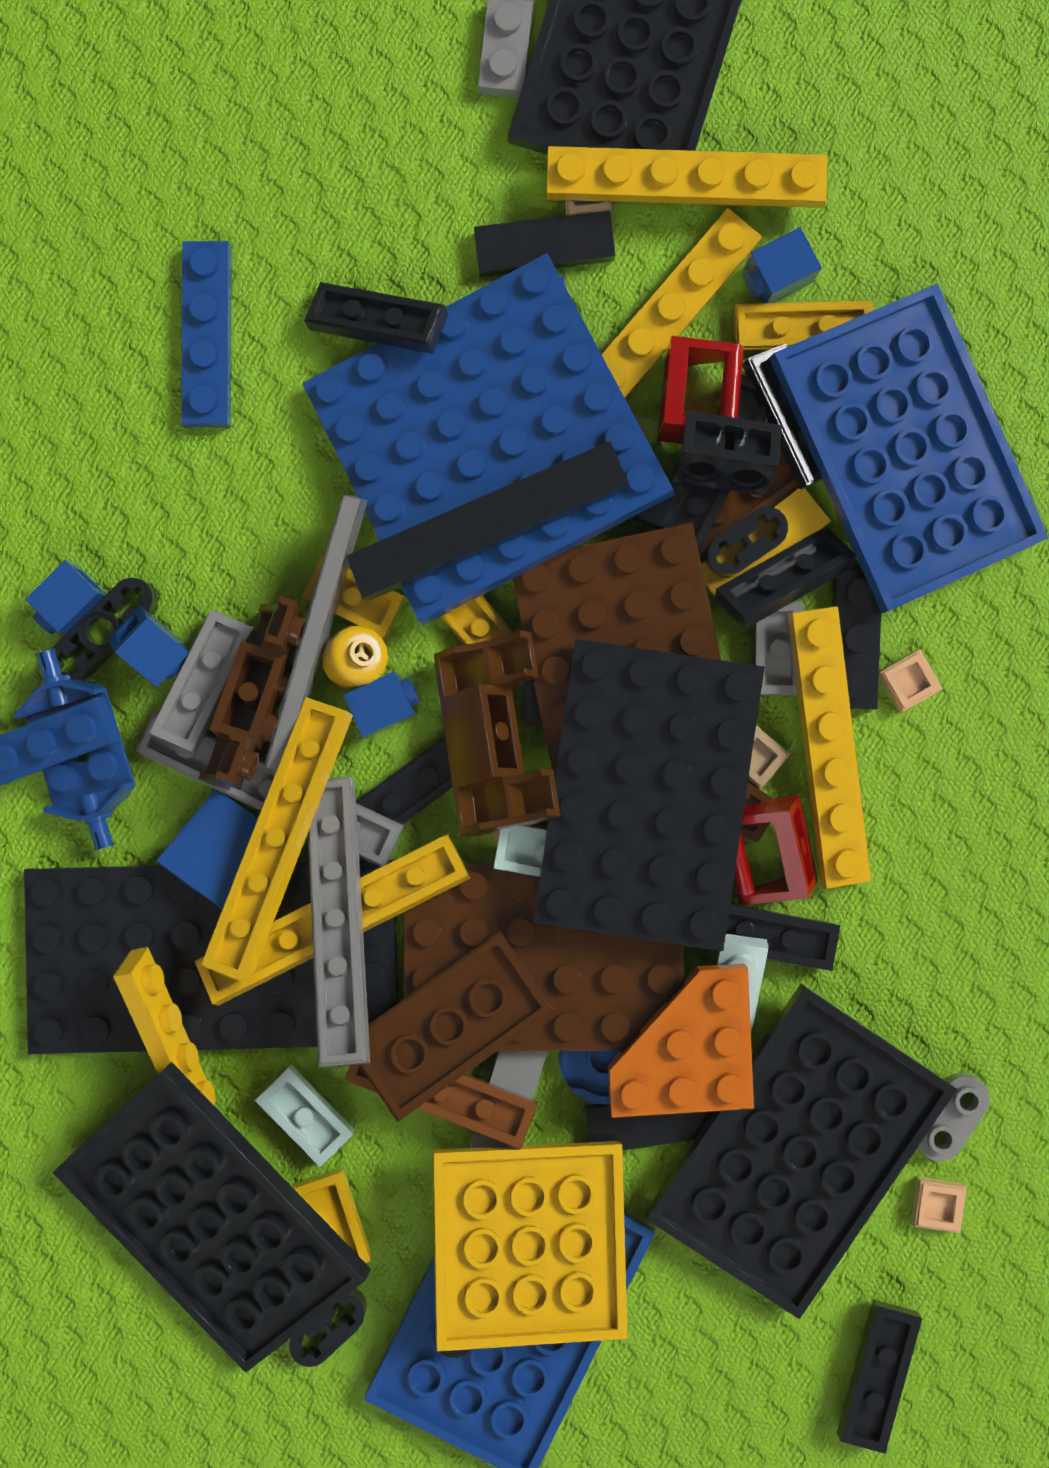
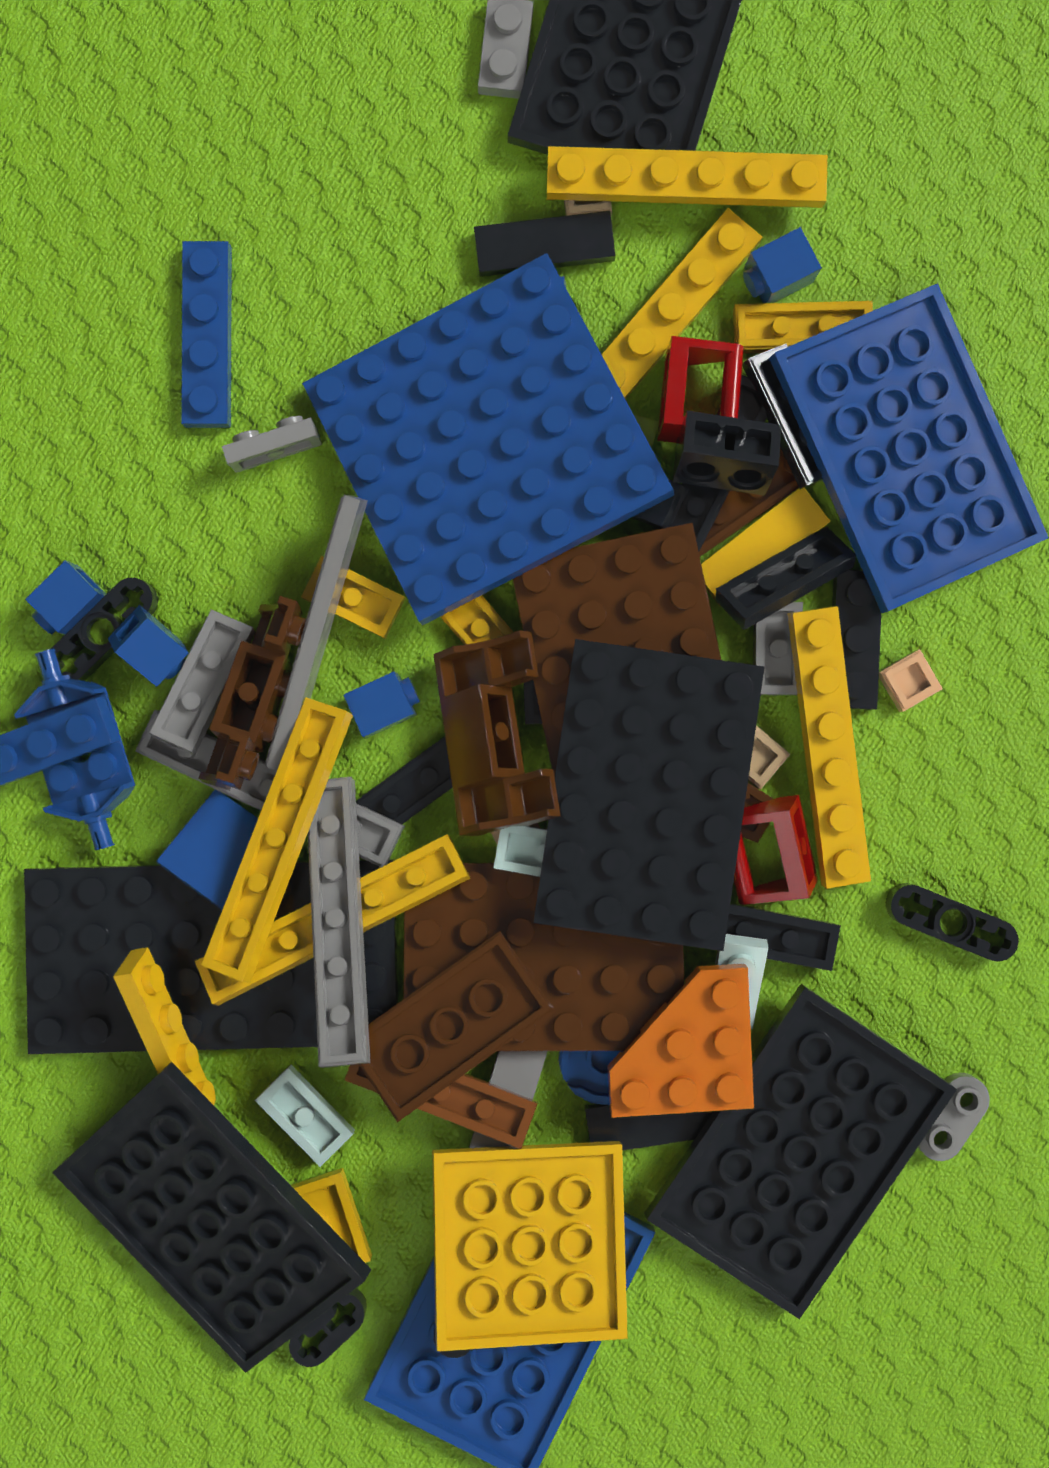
(254, 449): none -> light grey plate
(342, 654): yellow head -> none
(376, 317): black tile -> none
(488, 521): black tile -> none
(752, 551): black beam -> none
(879, 1376): black plate -> none
(938, 1204): light nougat tile -> none
(986, 922): none -> black beam

